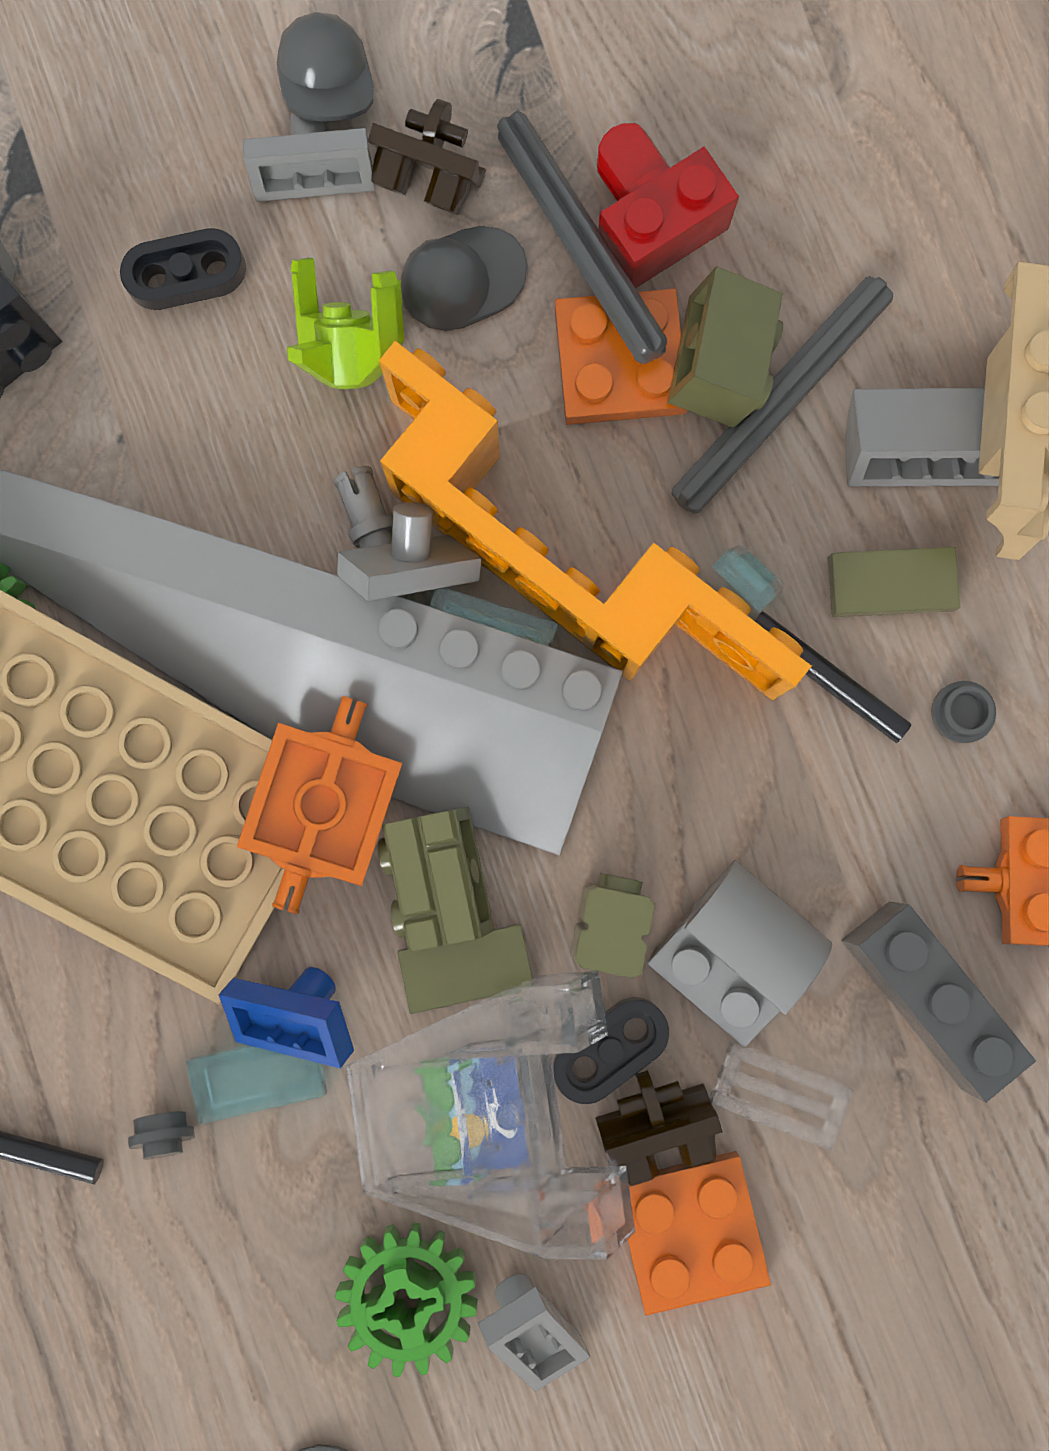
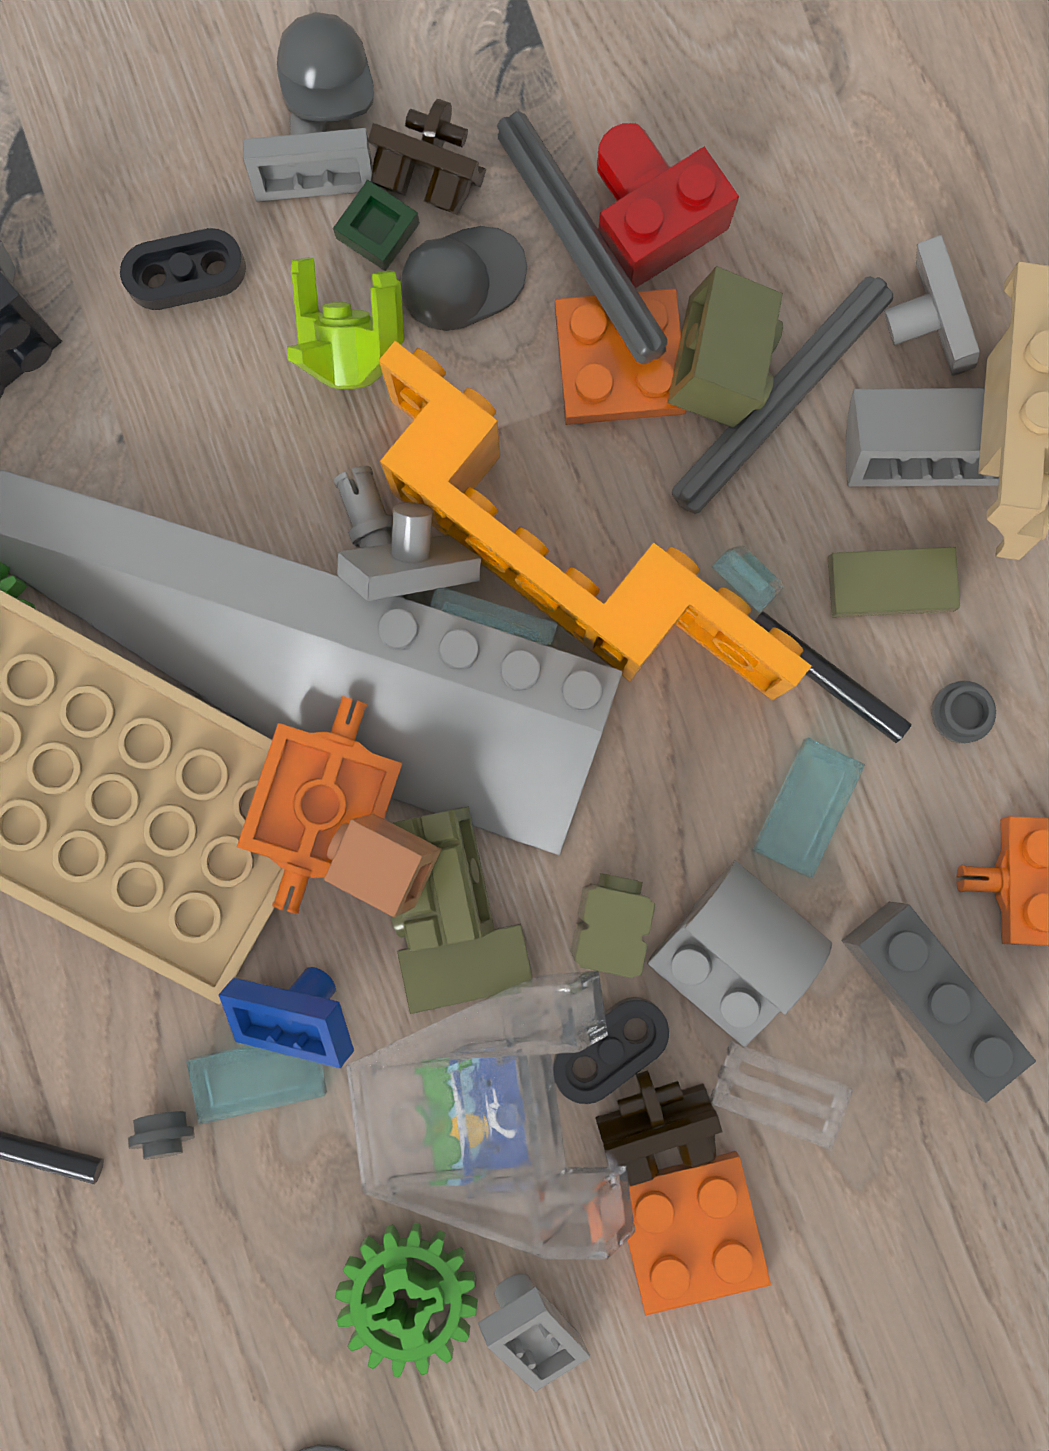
(376, 225): none -> dark green plate
(380, 863): none -> nougat brick
(808, 807): none -> clear light blue tile
(937, 310): none -> light grey tile

